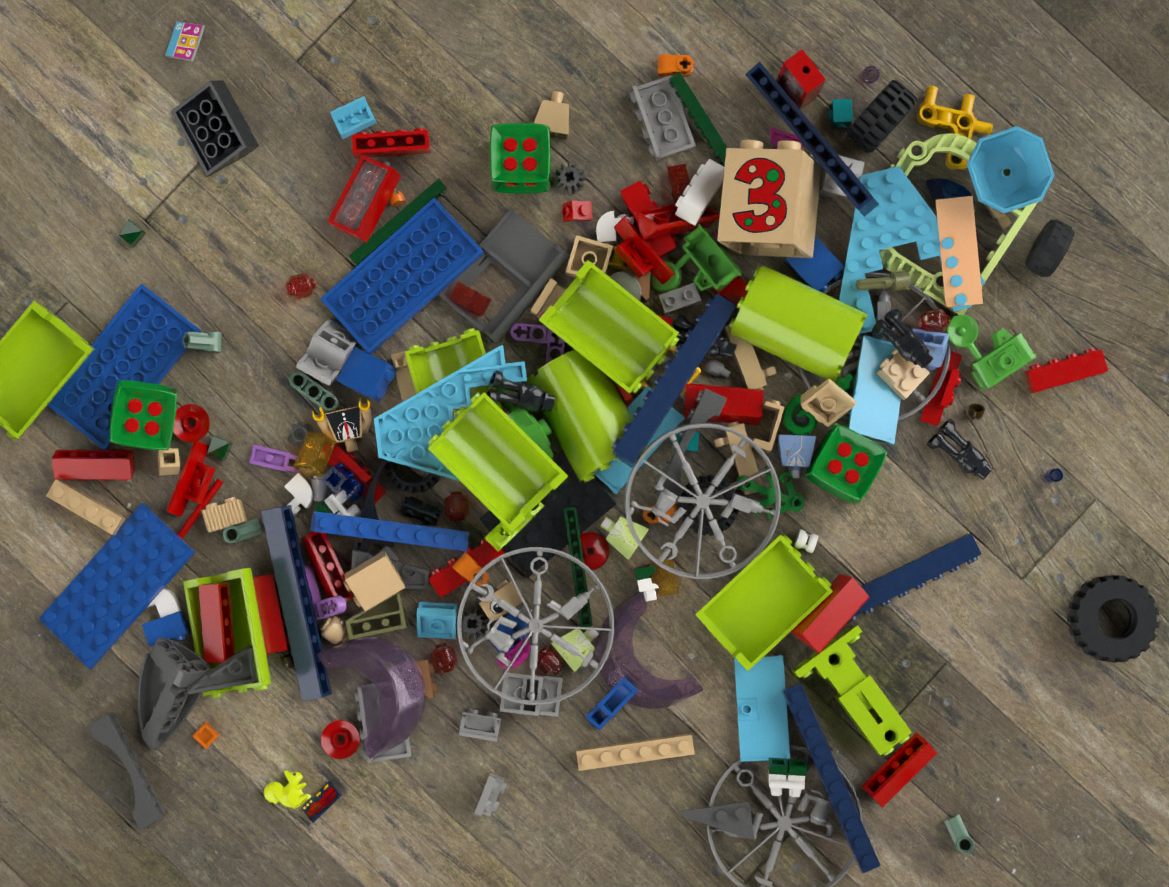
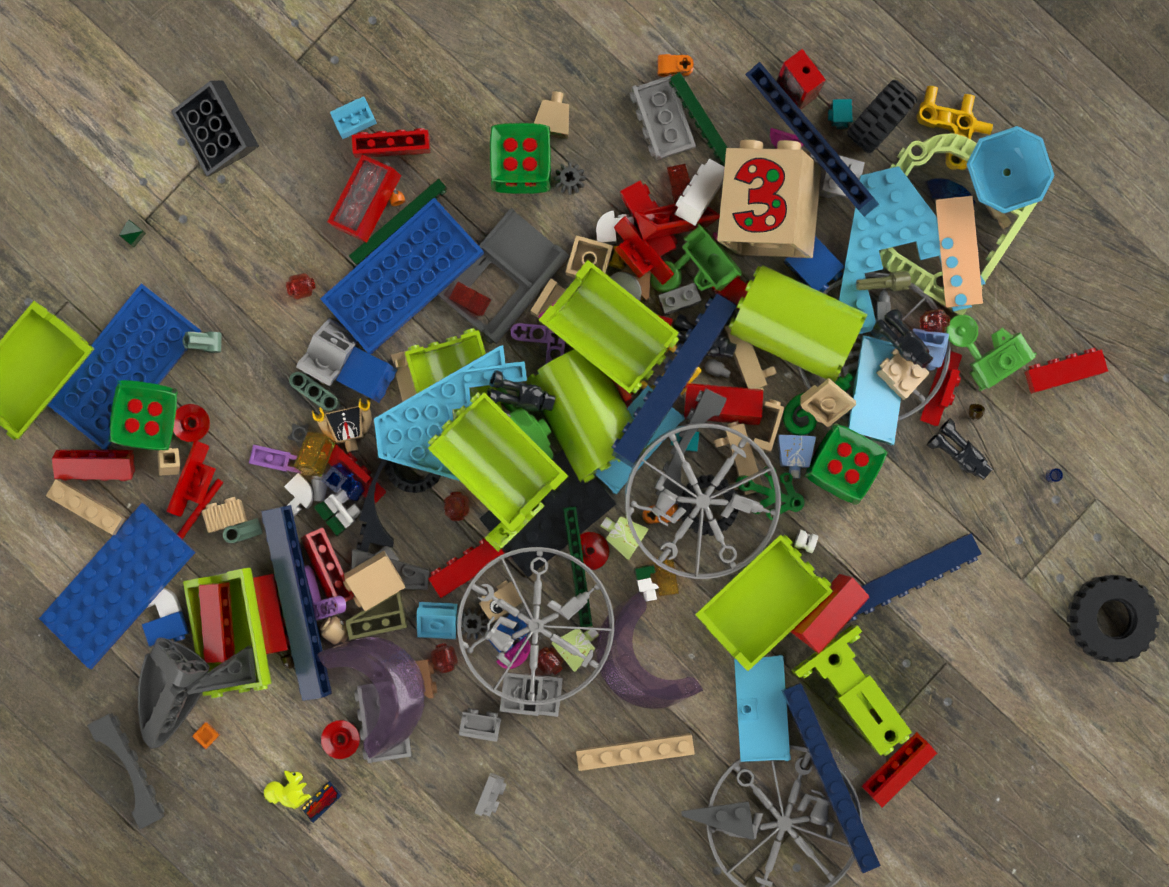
(184, 41): piece -> none
(219, 448): dark green slope -> none
(389, 531): blue brick -> none
(412, 509): black hinge -> none
(468, 568): orange piece -> none
(577, 211): red bracket -> none
(611, 703): blue slope -> none
(786, 776): hips -> none
(876, 74): bush -> none
(958, 832): sand green piece -> none
(1049, 248): black tyre -> none

